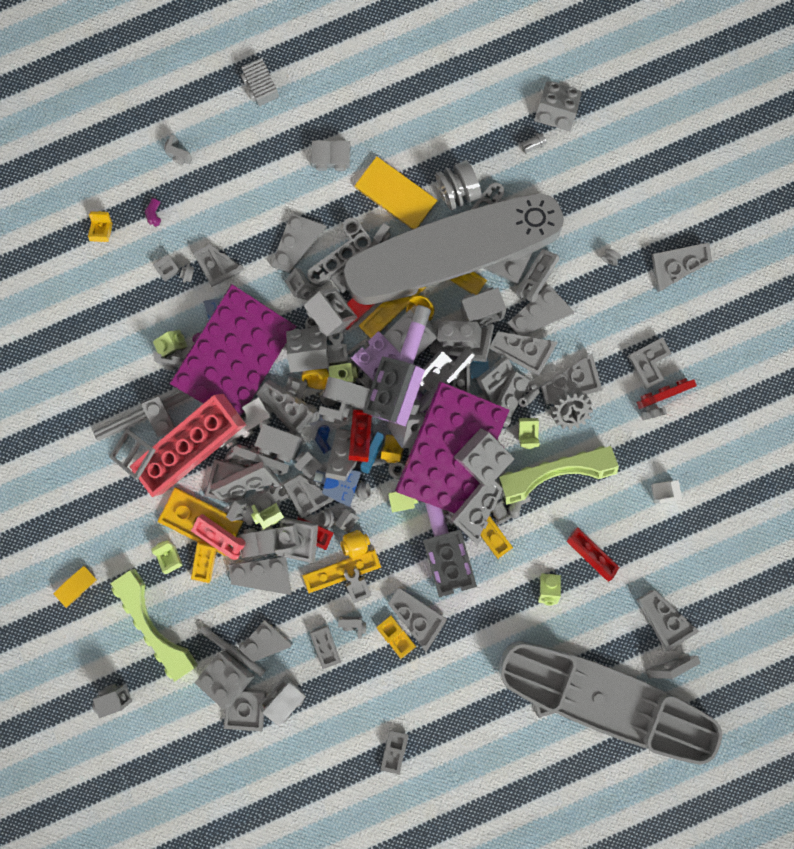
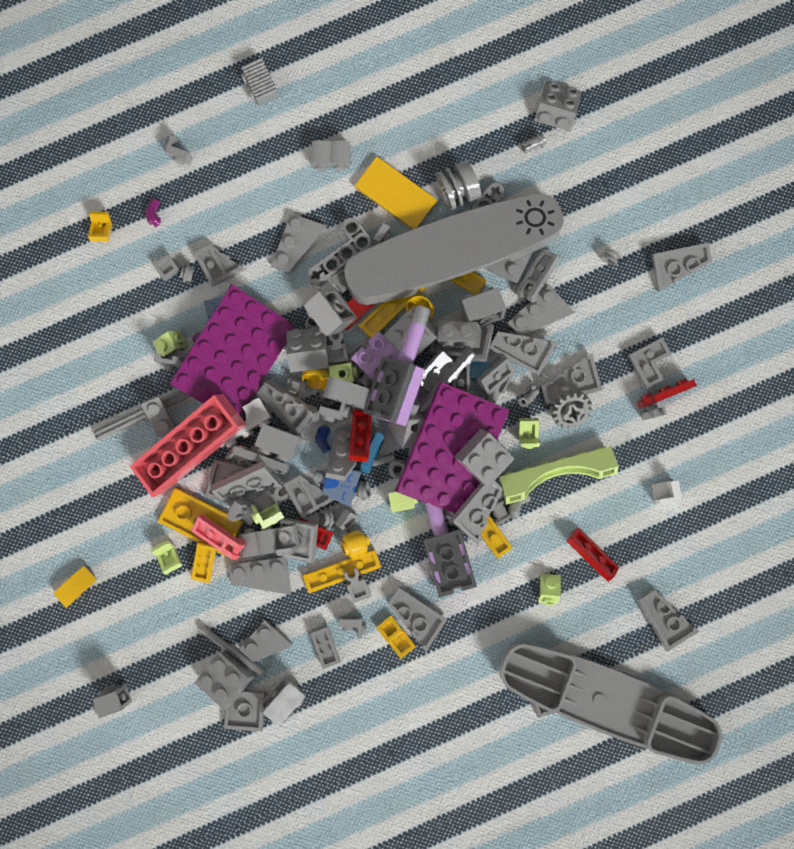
(131, 591): yellowish green arch -> none
(139, 441): light grey window -> none
(299, 285): light grey bracket -> none
(307, 464): light grey bracket -> none
(392, 450): yellow bracket -> none
(394, 752): light grey slope -> none
(512, 393): light grey plate -> none
(673, 668): light grey wing -> none

